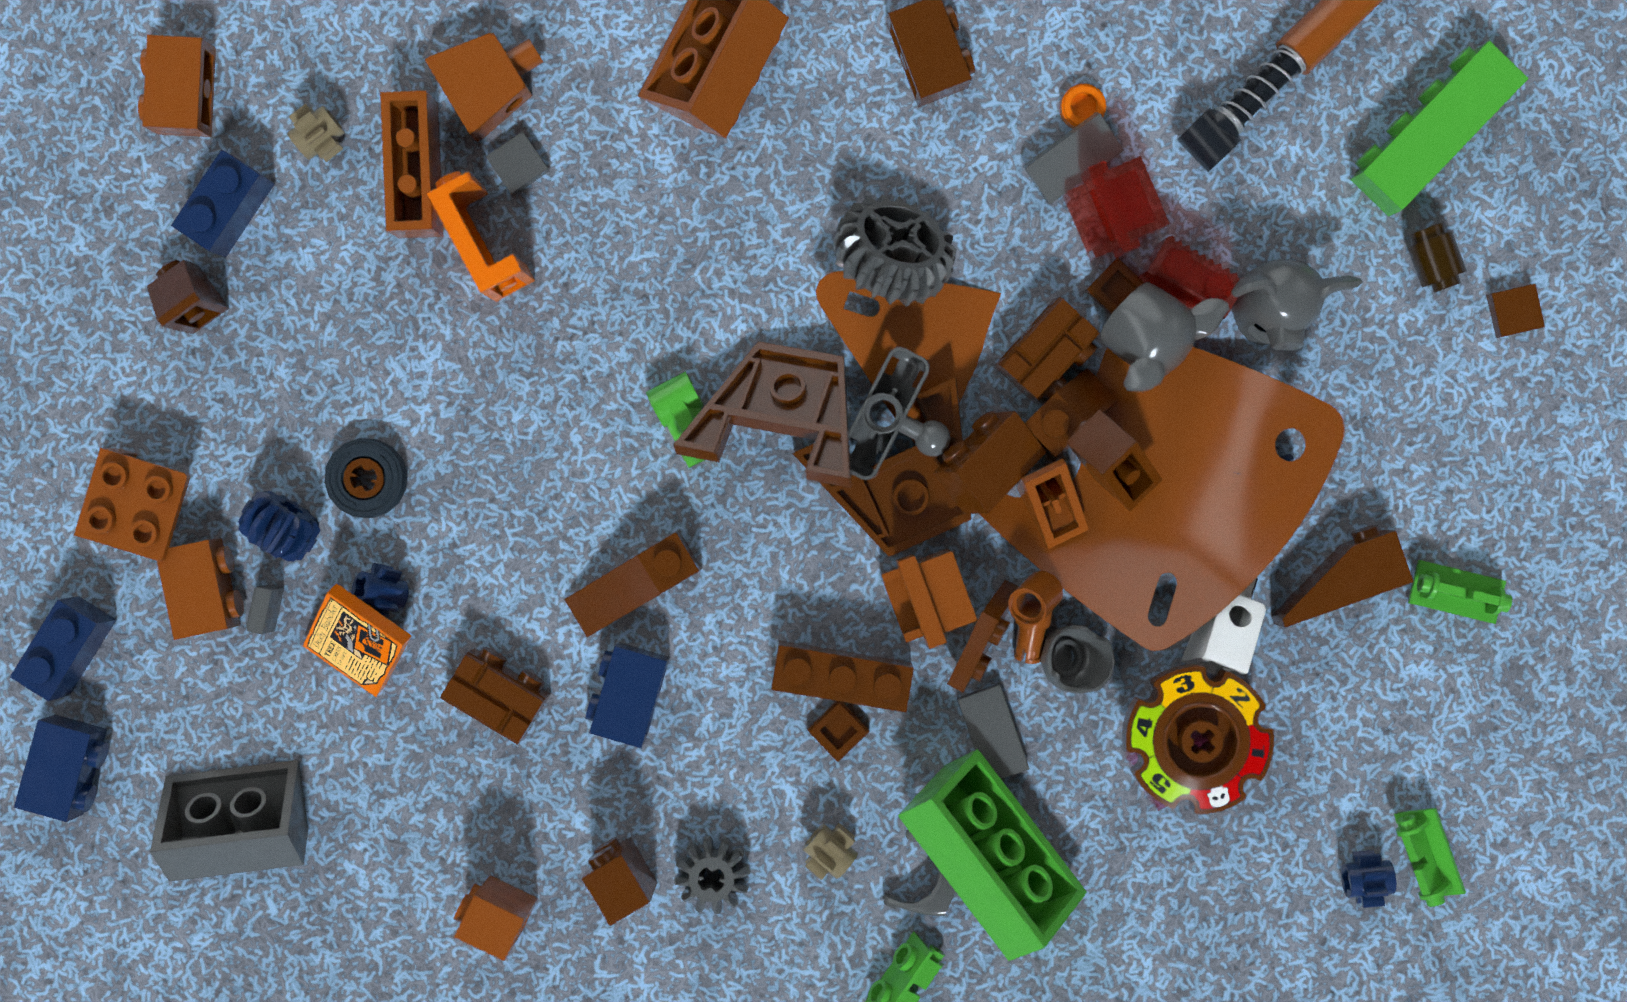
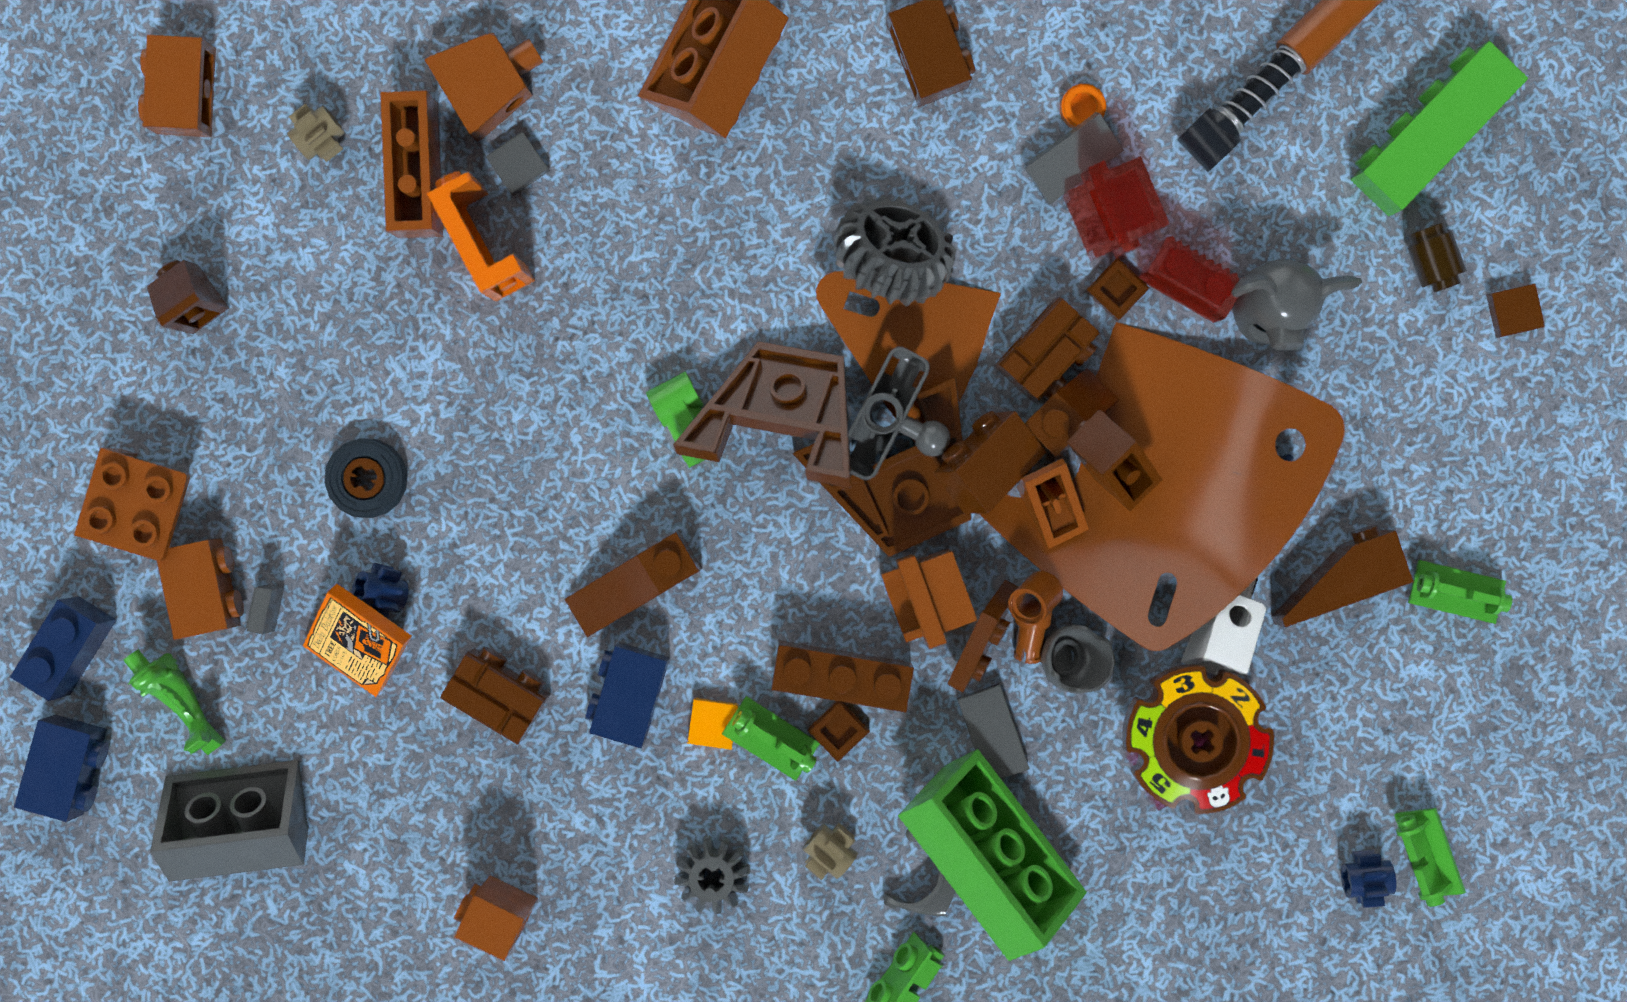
(170, 686): none -> bright green animal
(222, 204): dark blue brick -> none
(278, 526): dark blue gear -> none
(619, 879): reddish brown brick -> none
(709, 721): none -> light orange tile
(771, 739): none -> bright green hinge
(1157, 333): dark grey piece -> none

